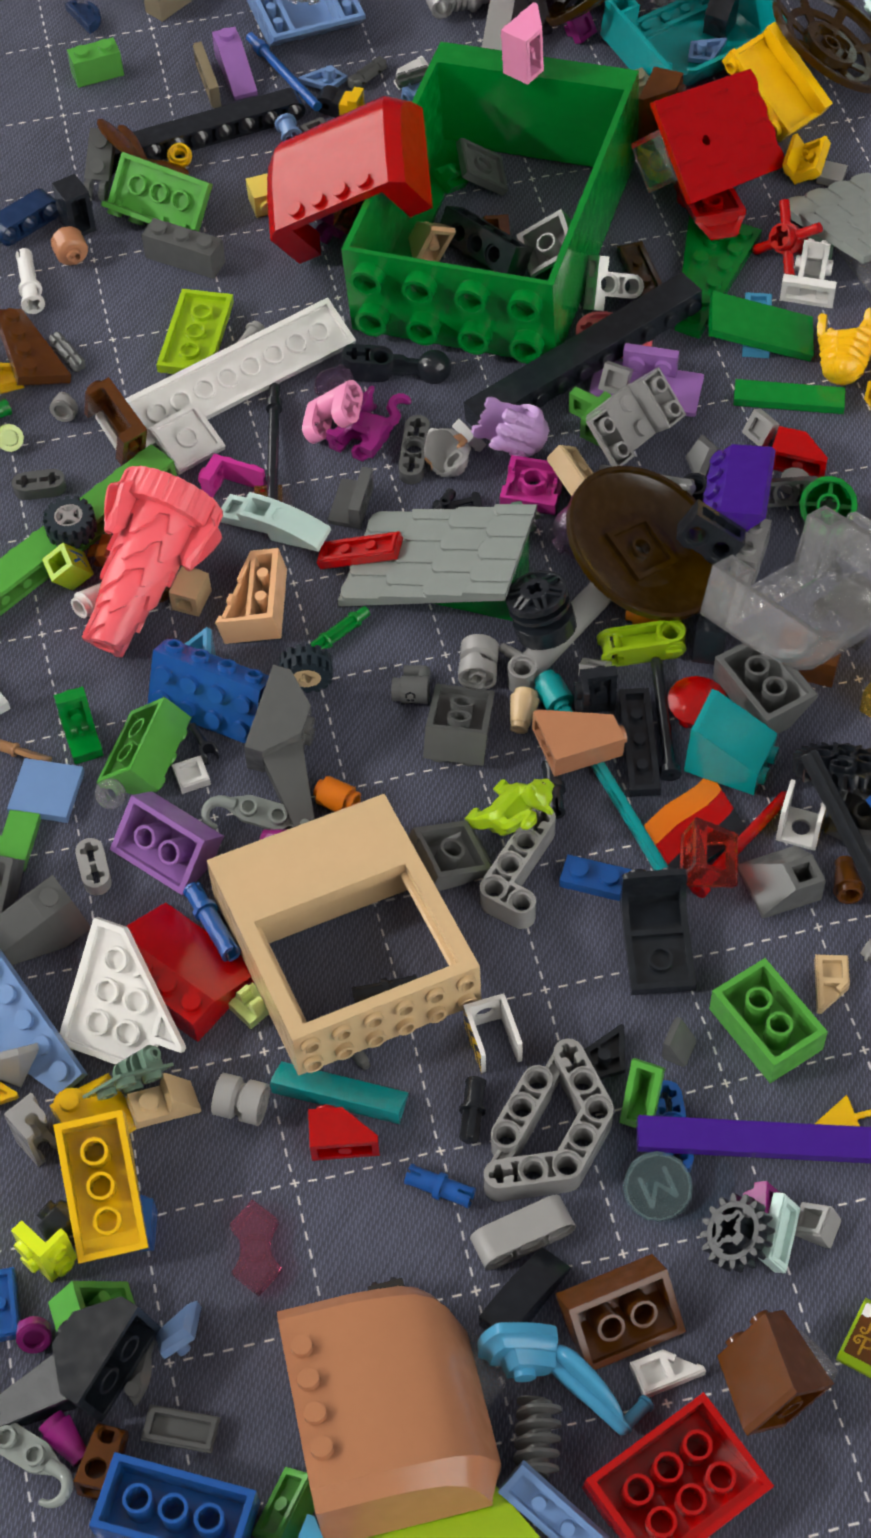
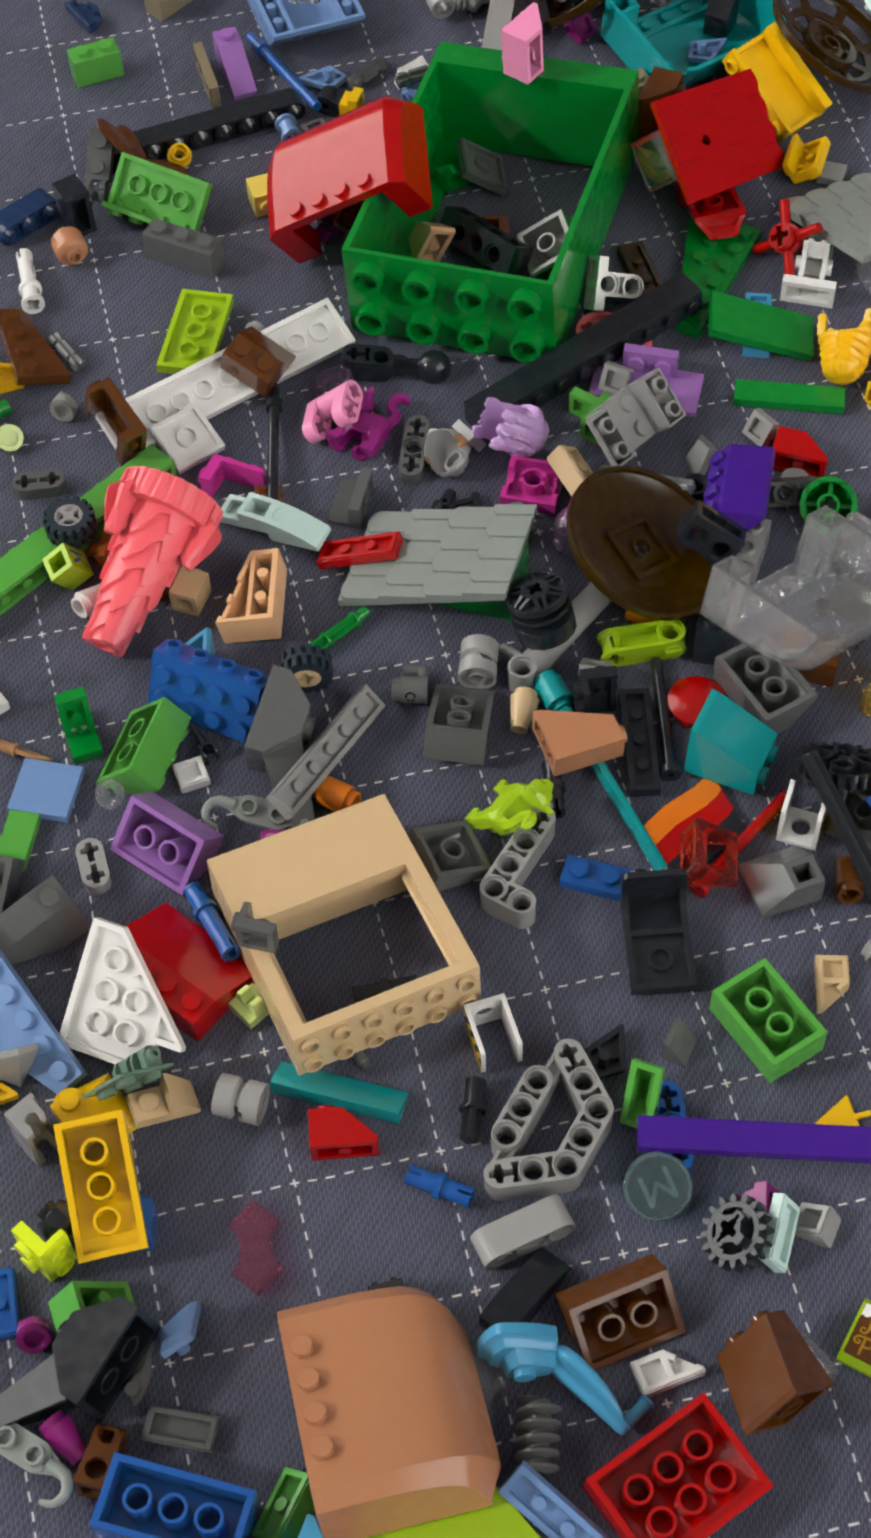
(254, 933): none -> dark grey bracket
(256, 360): none -> reddish brown slope
(325, 752): none -> light grey tile

